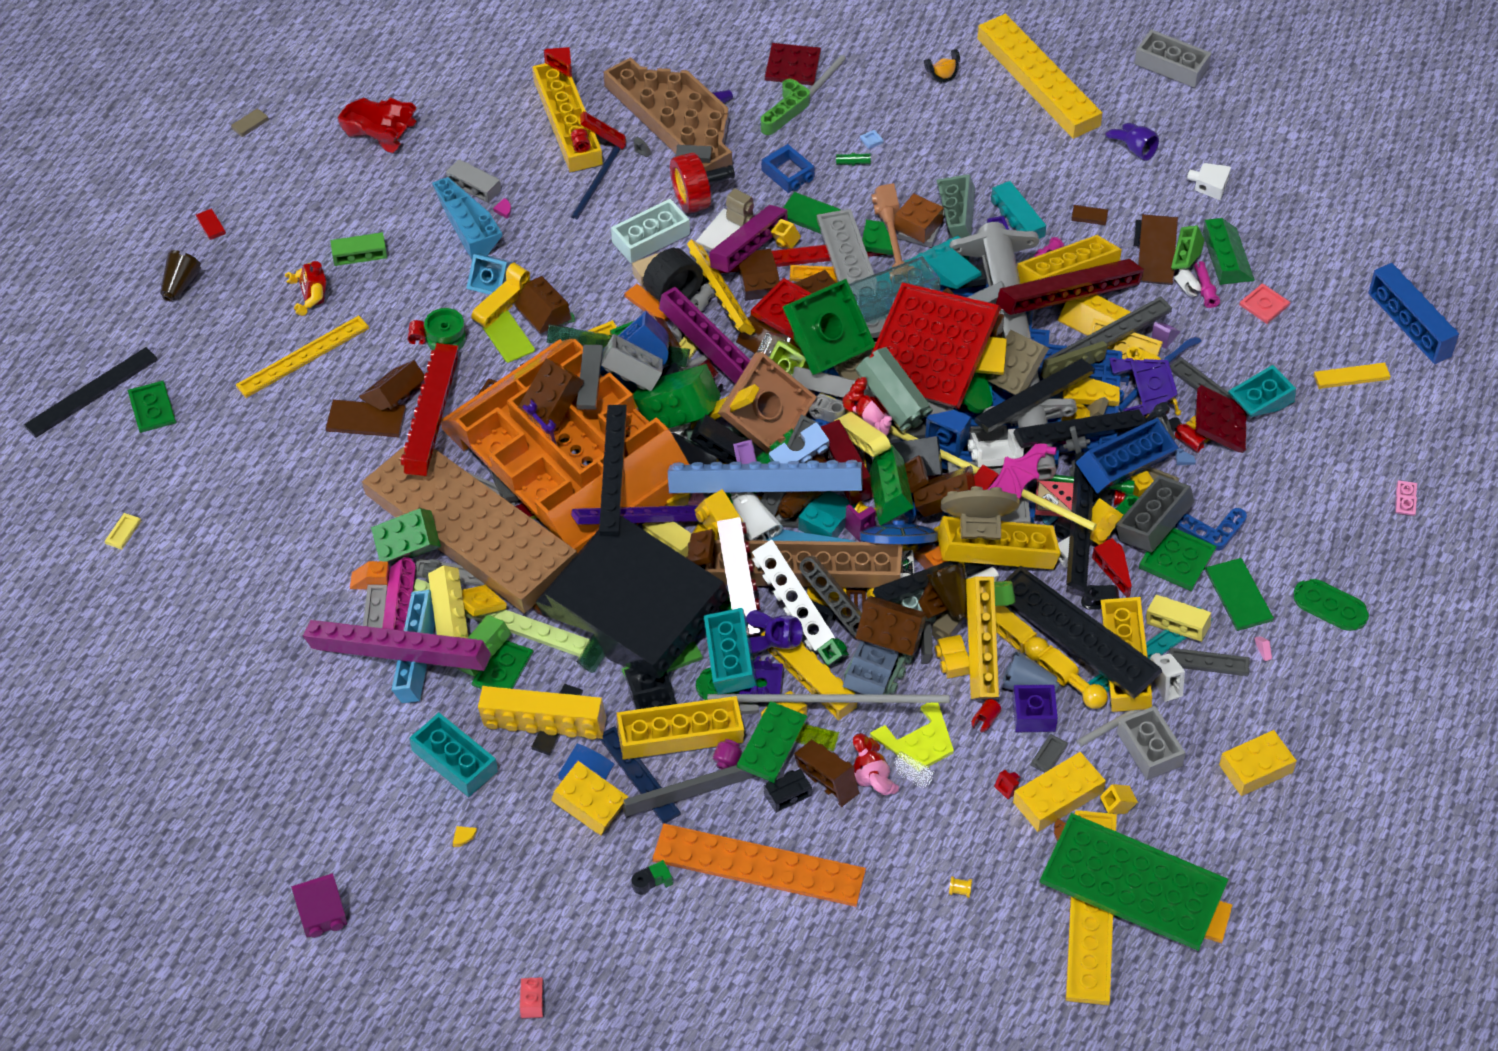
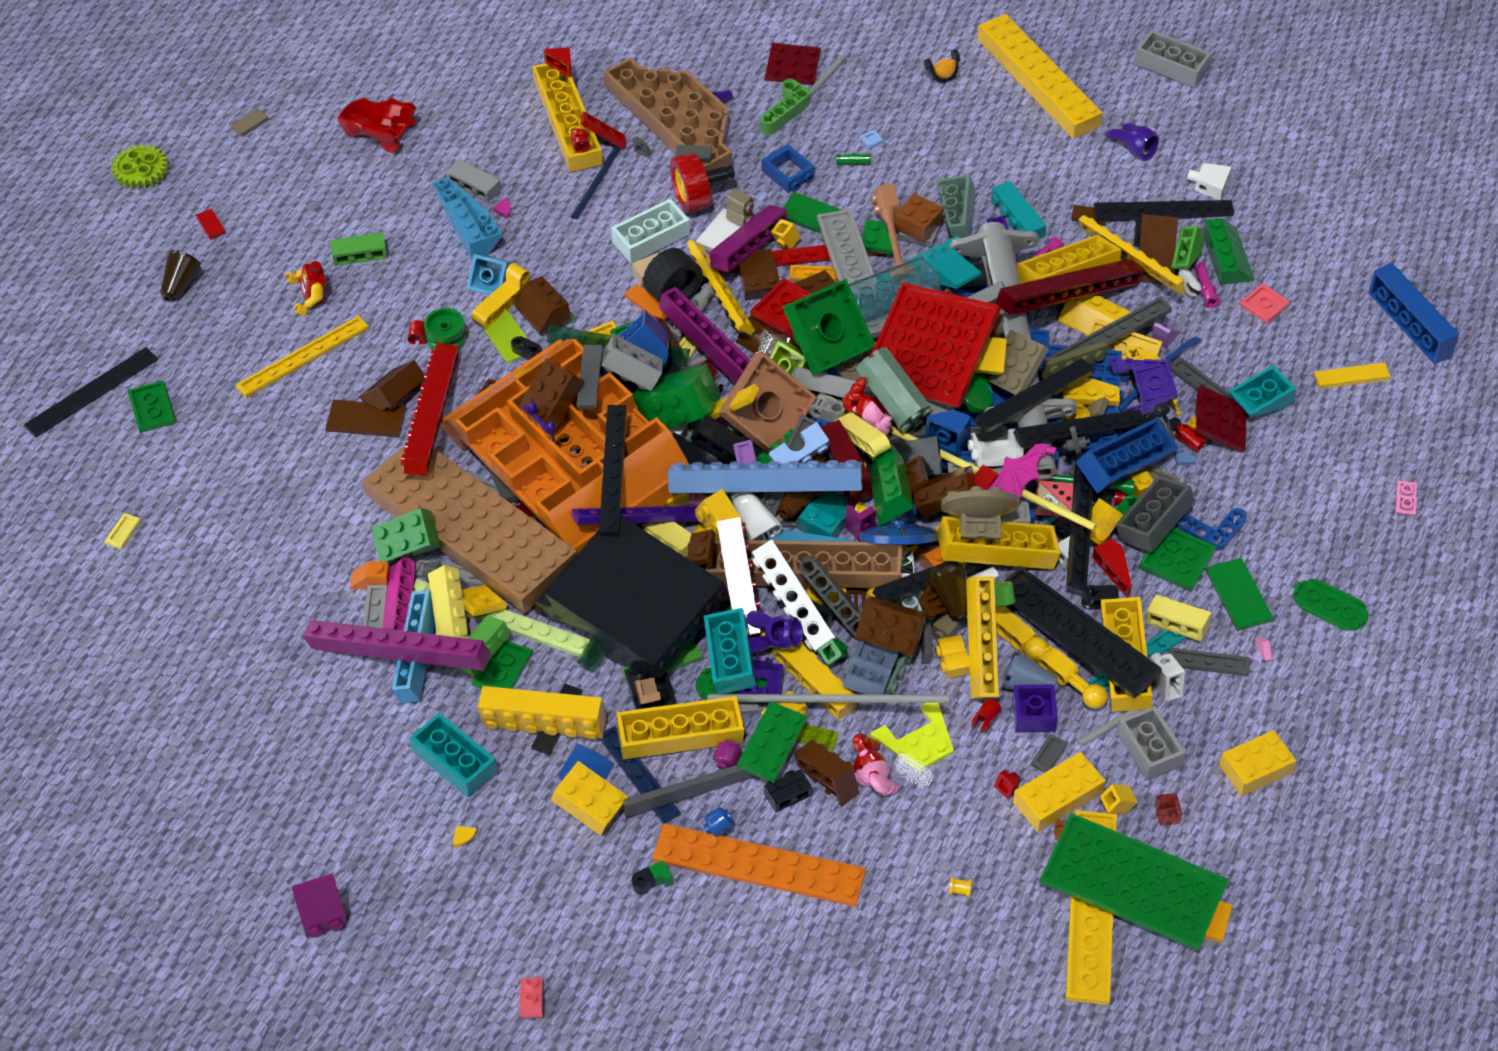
(139, 166): none -> lime gear
(525, 350): none -> black beam
(646, 691): none -> medium nougat panel
(718, 822): none -> blue head
(1149, 265): none -> yellow plate
(1168, 809): none -> clear red panel
(1178, 209): none -> black plate

